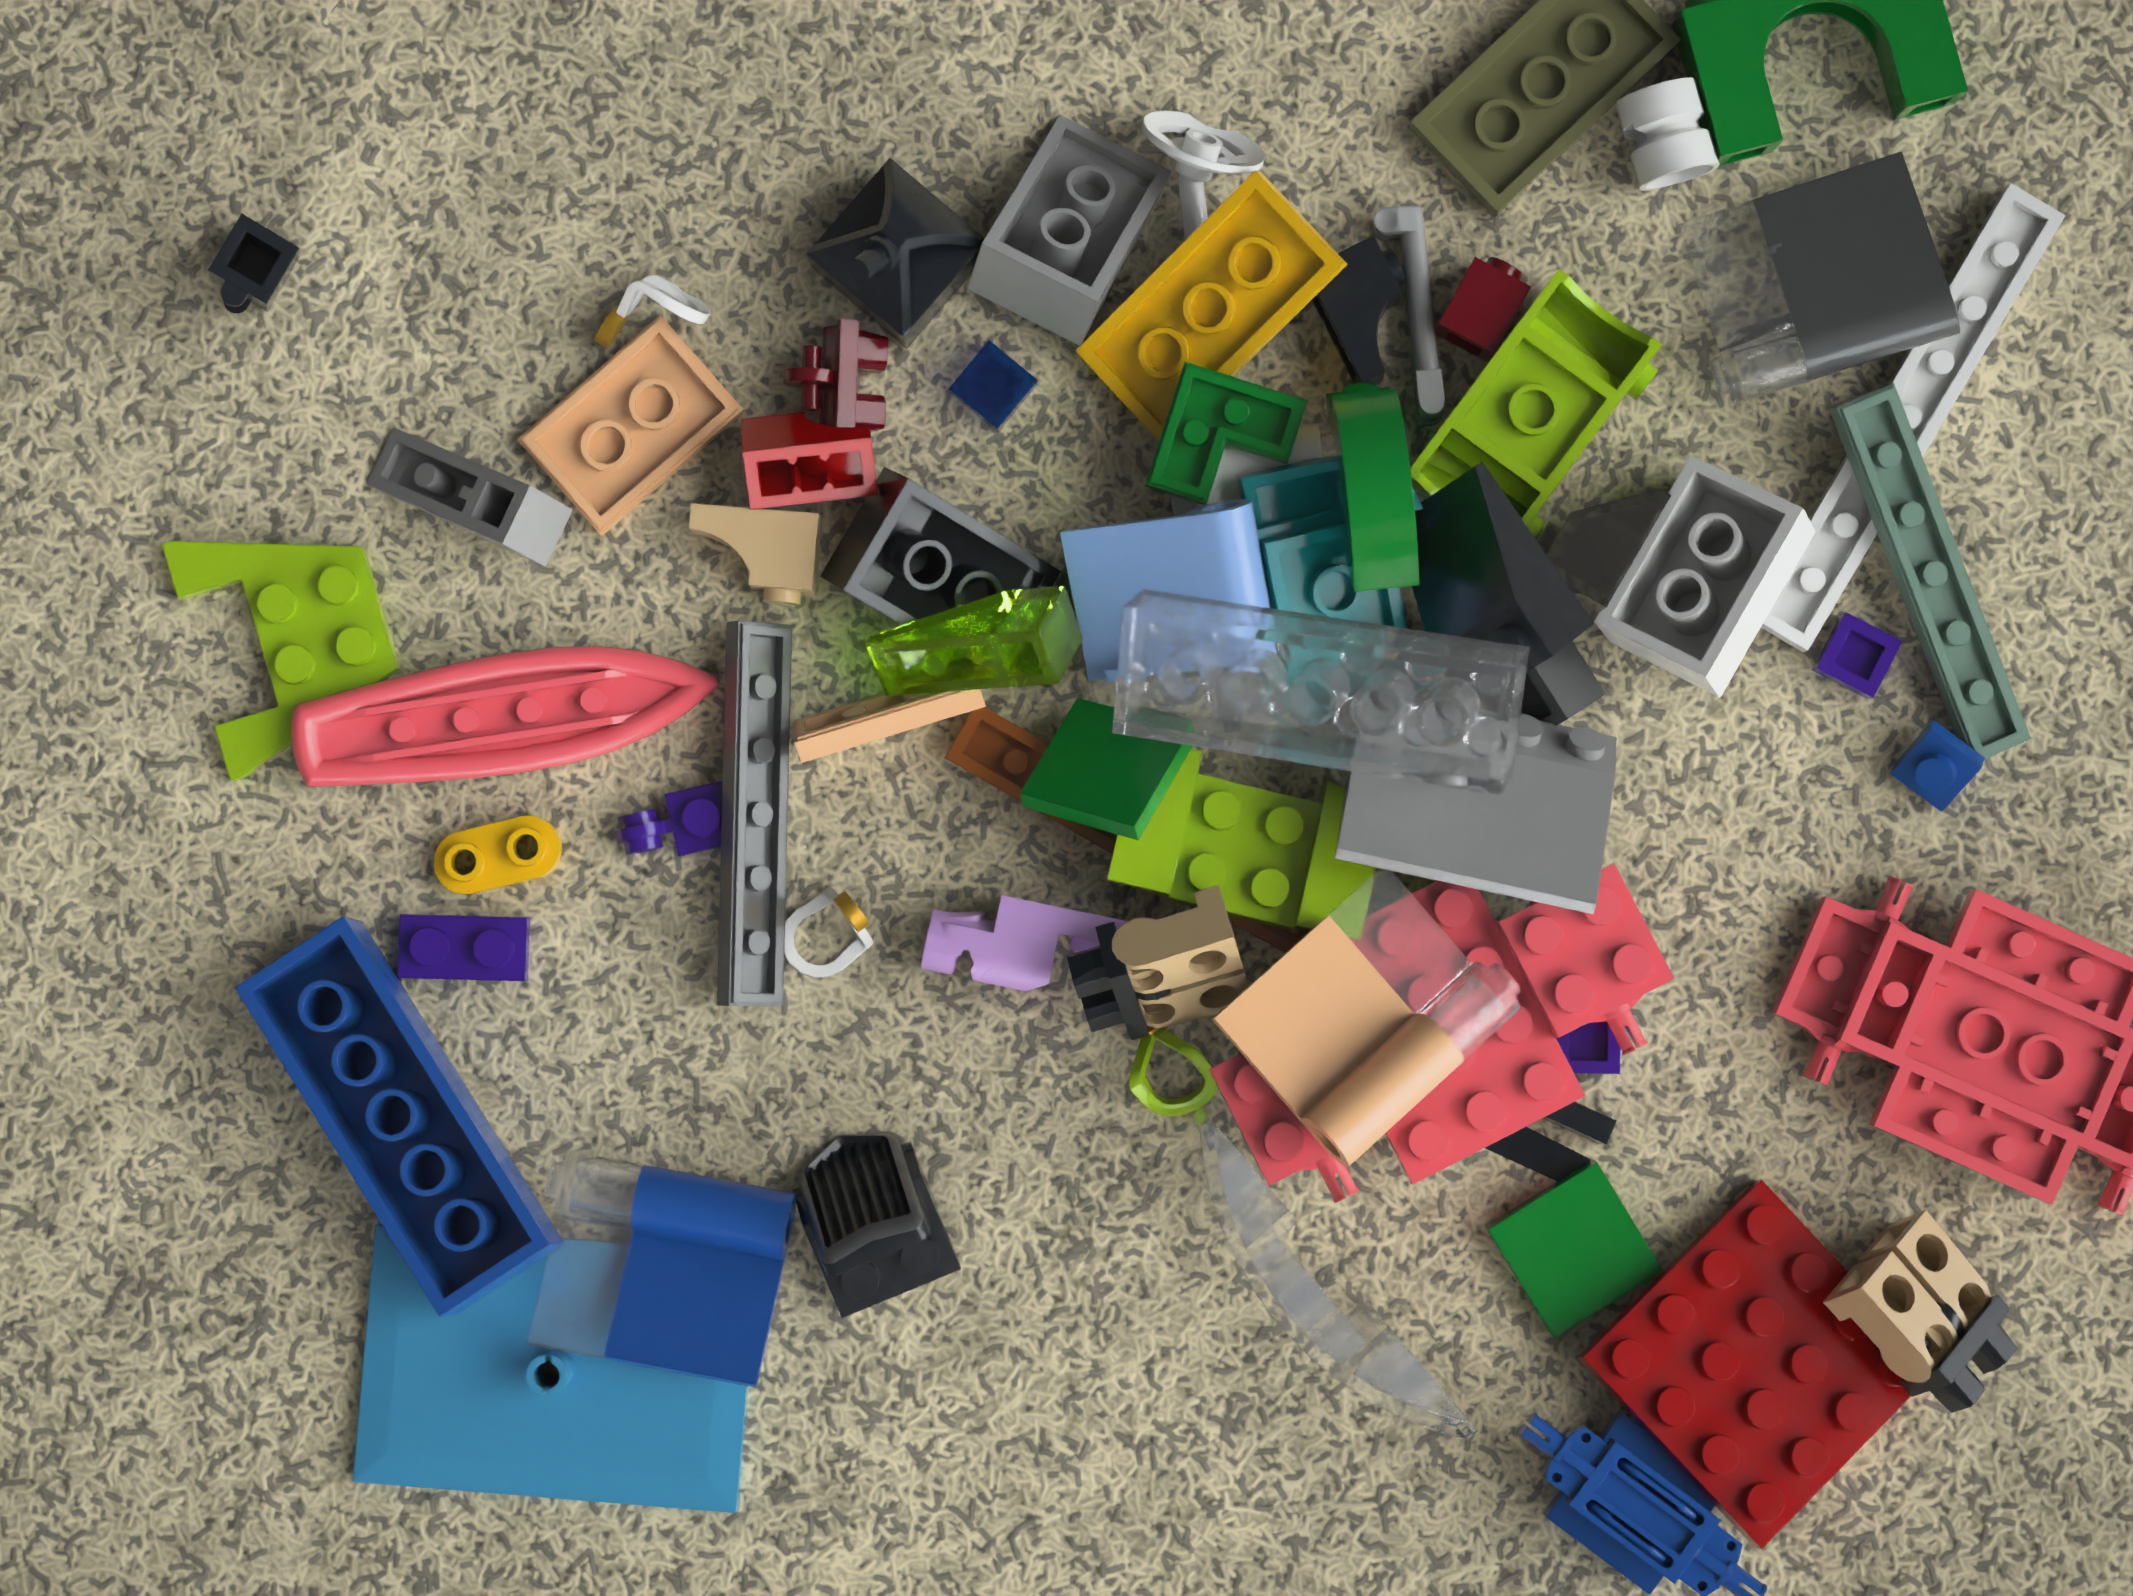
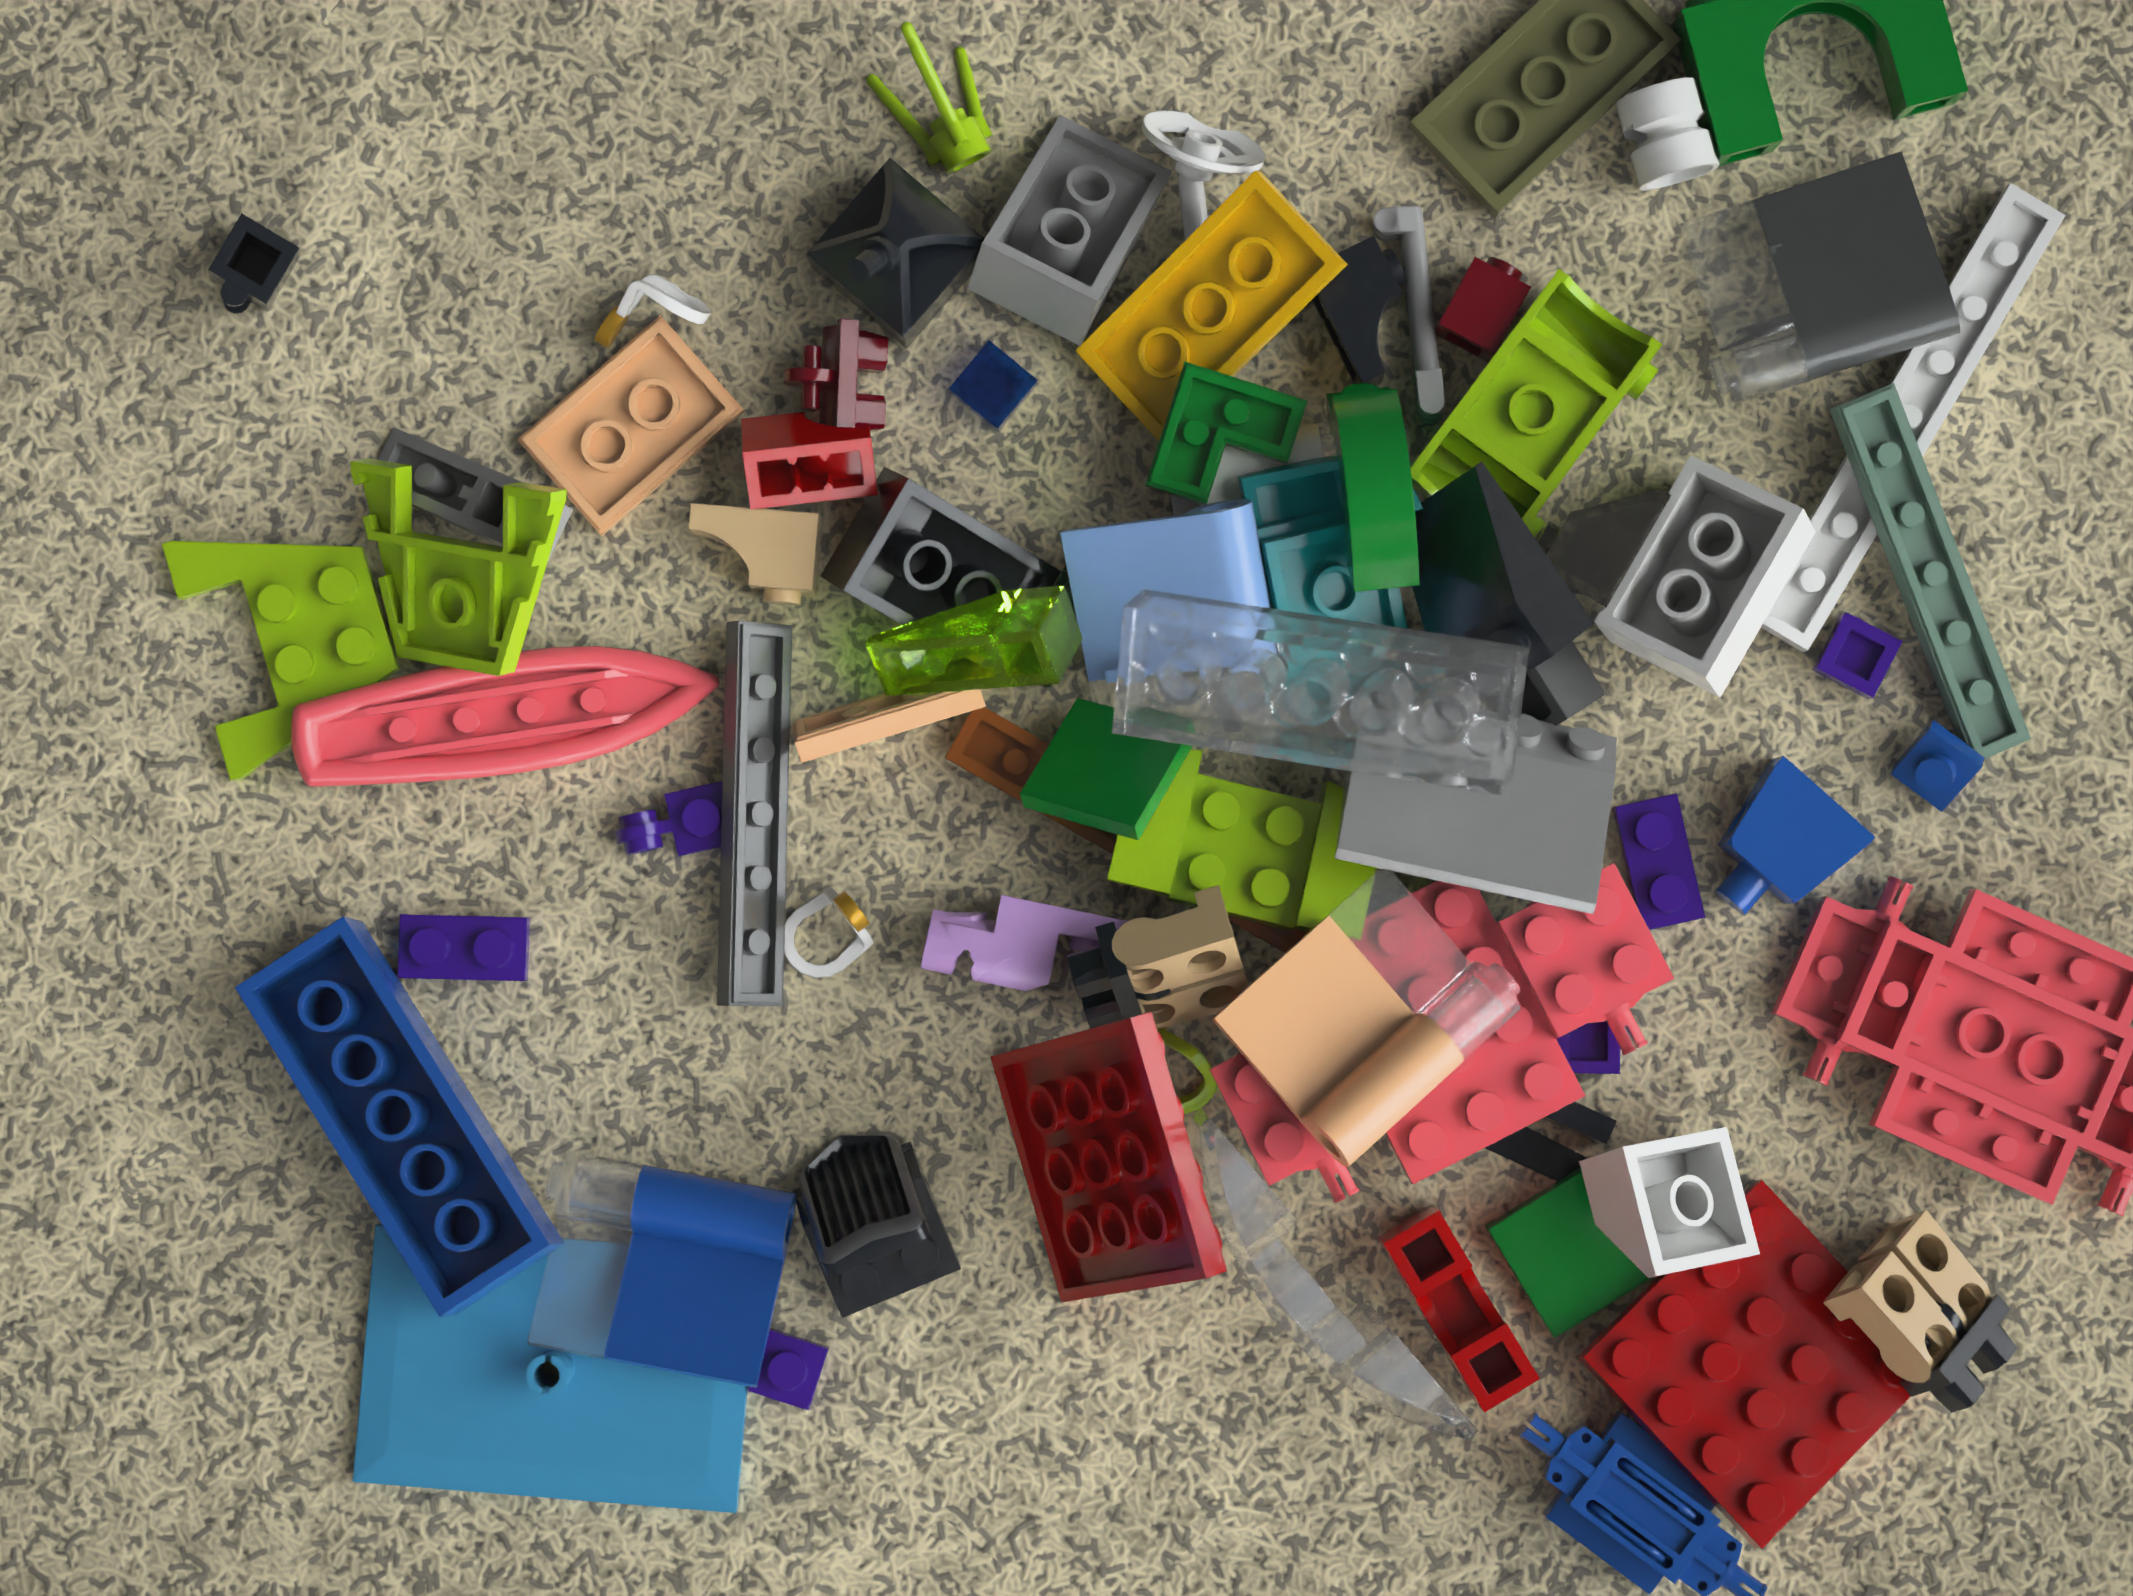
(452, 596): none -> lime wing
(497, 855): yellow plate -> none
(790, 1369): none -> dark purple plate
(956, 137): none -> lime plant
(1109, 1161): none -> red plate
(1458, 1308): none -> red arch
(1659, 861): none -> dark purple plate
(1672, 1202): none -> white slope
(1786, 838): none -> blue torso

